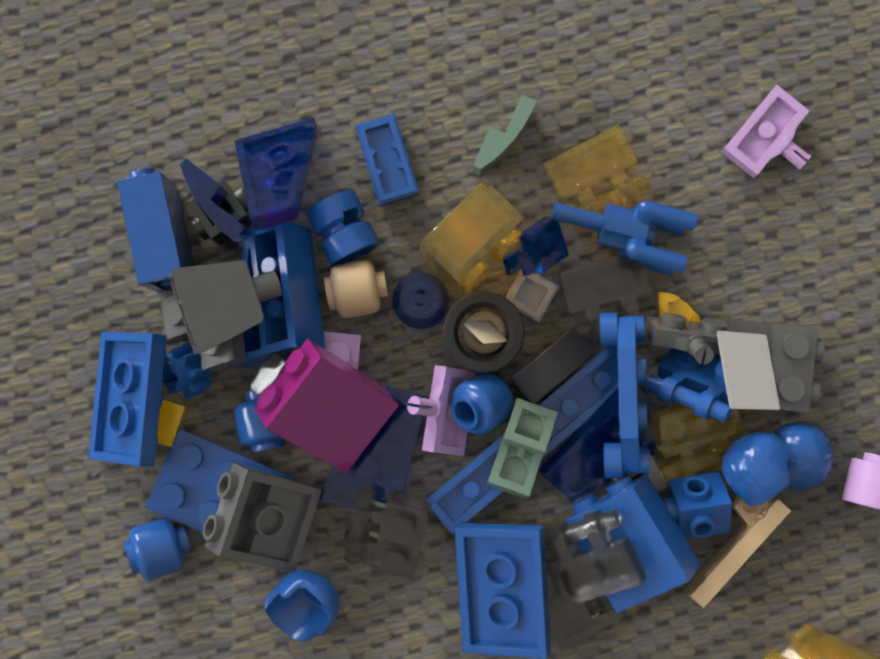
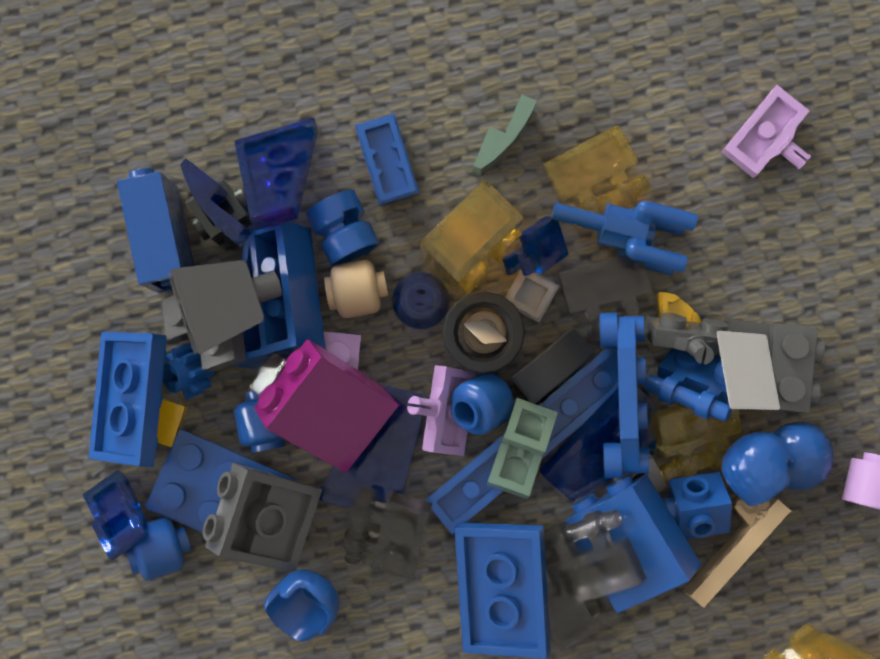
(117, 515): none -> clear blue slope

